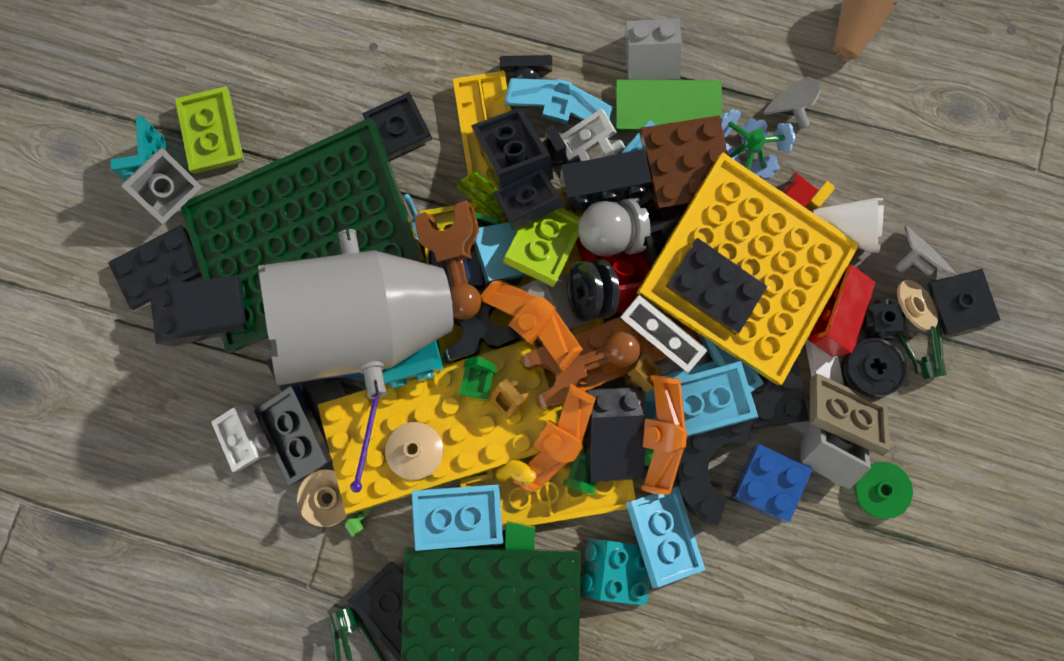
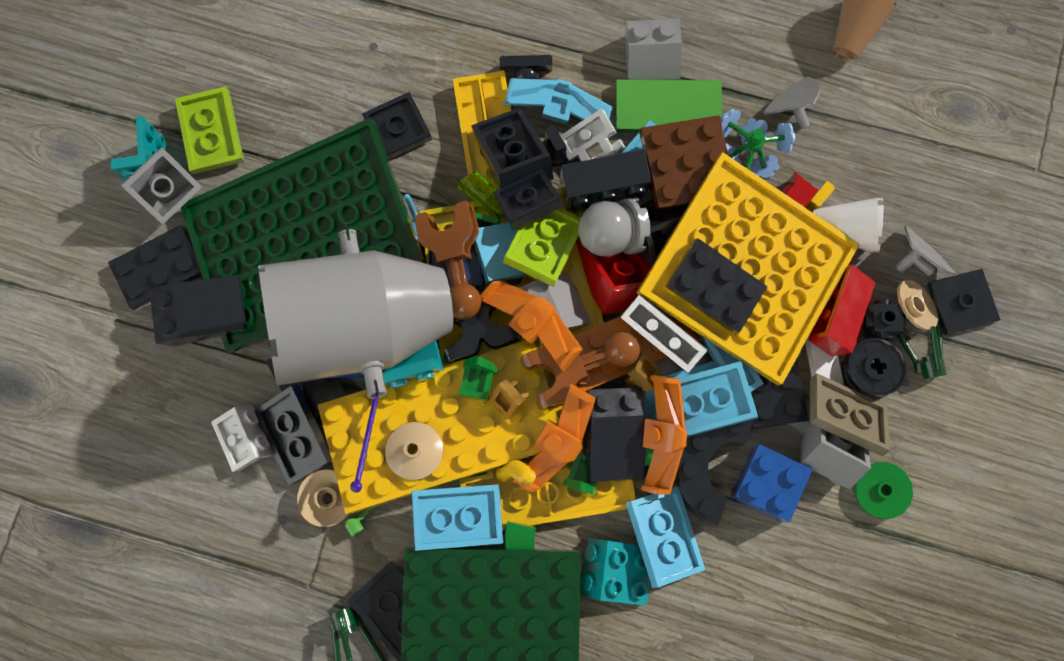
(593, 290): black wheel -> none

